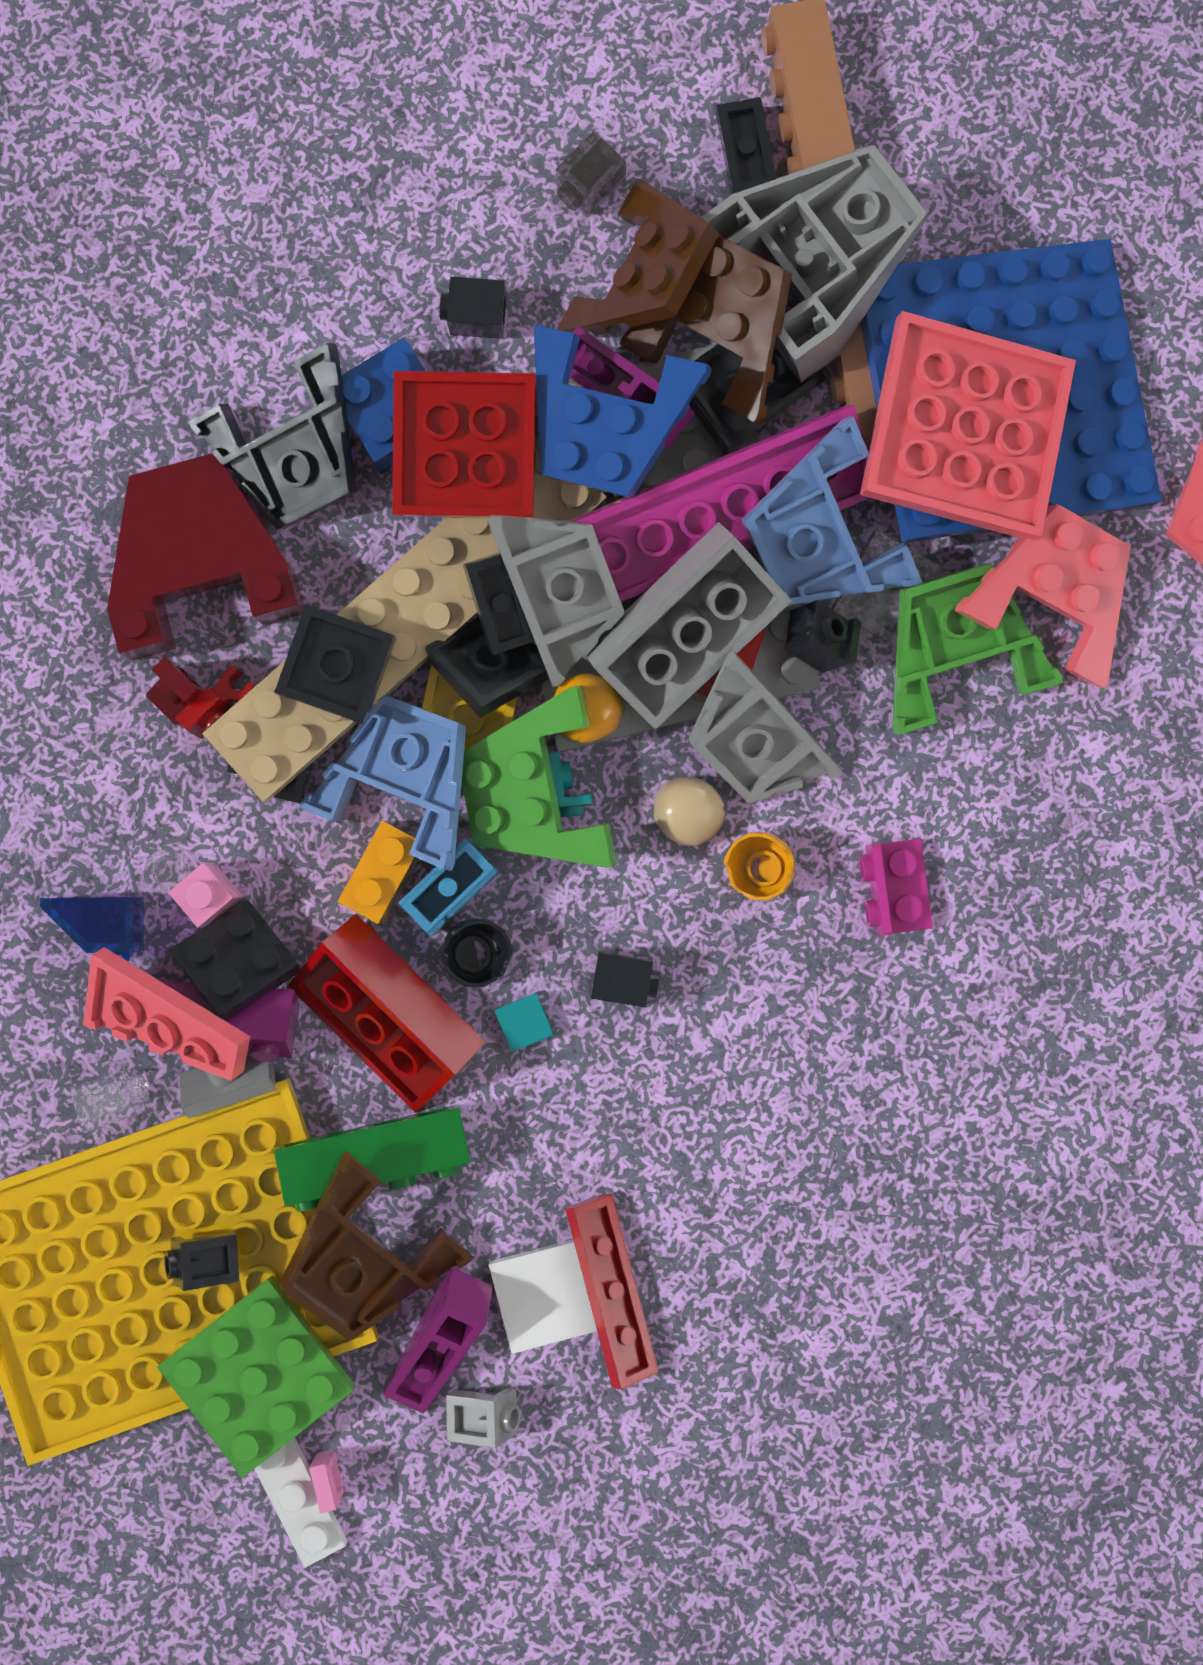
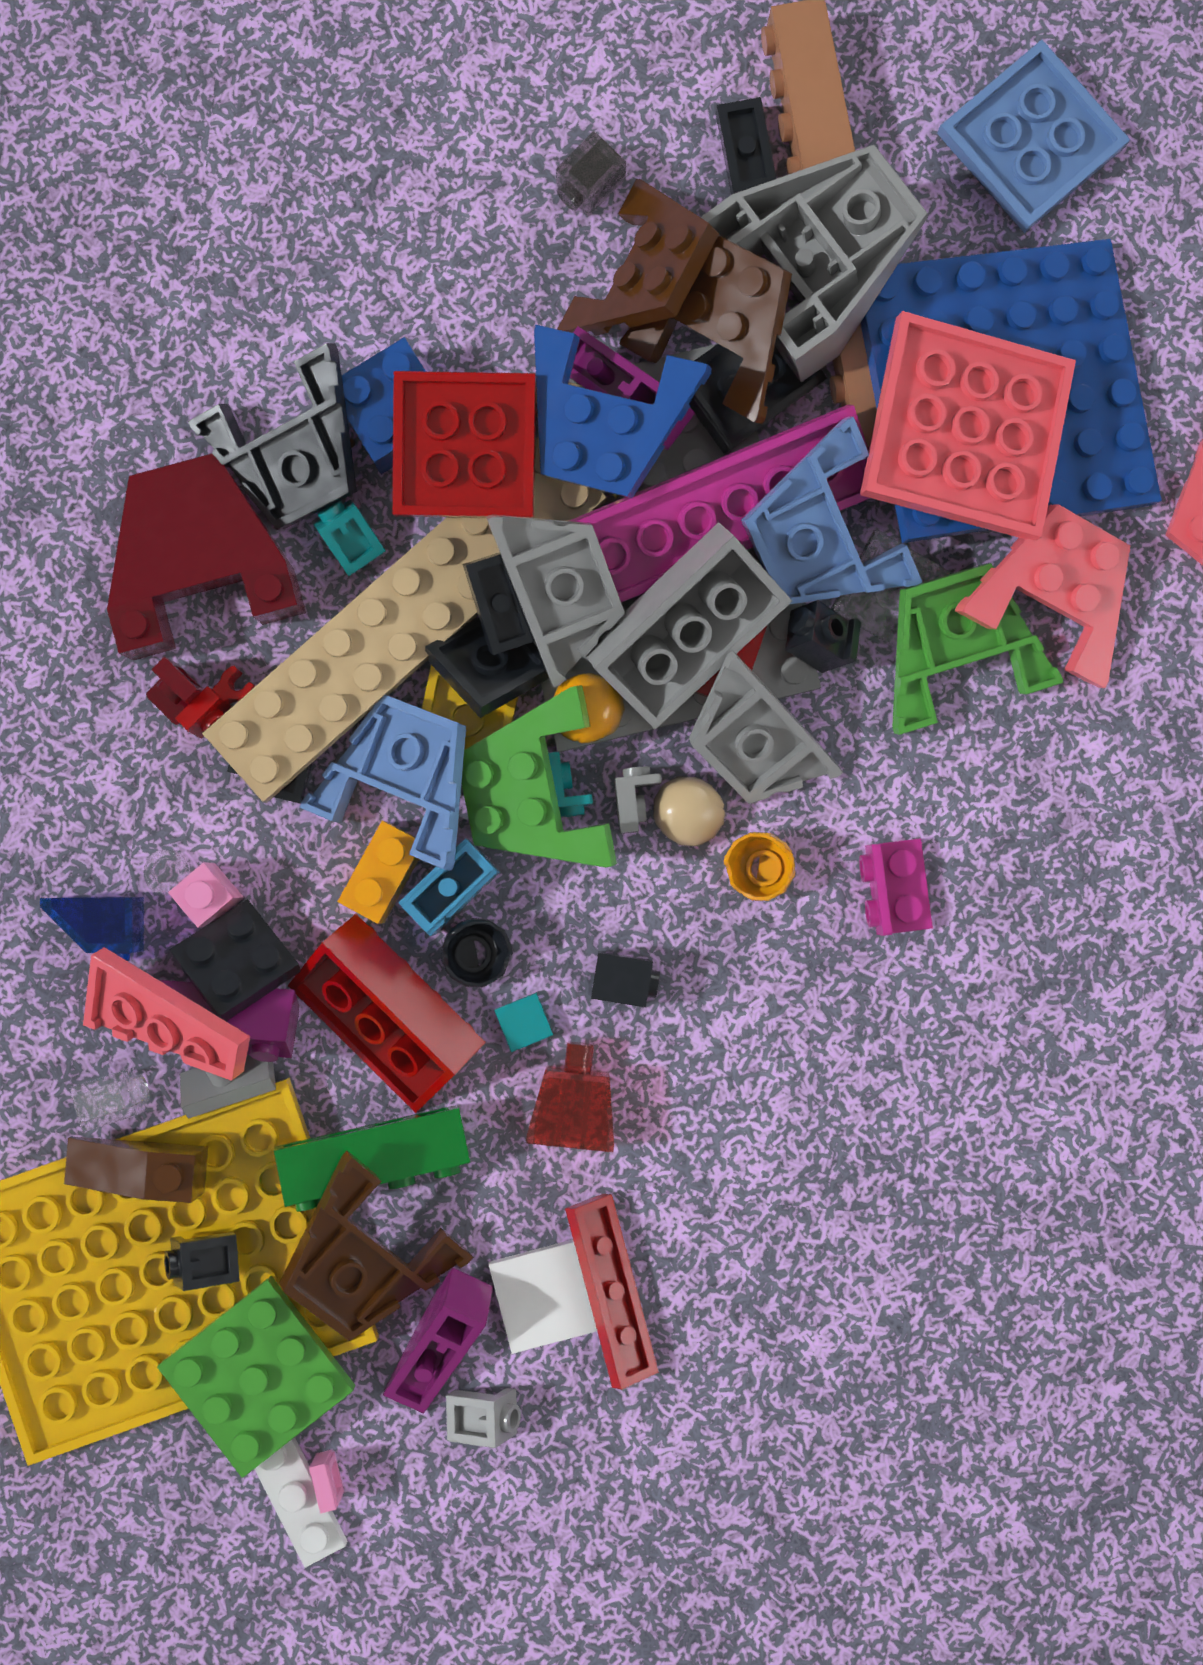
(137, 1168): none -> reddish brown slope
(335, 664): black plate -> none
(348, 536): none -> teal bracket
(474, 307): black brick -> none
(574, 1104): none -> clear red torso
(631, 807): none -> light grey bracket
(1033, 136): none -> medium blue plate

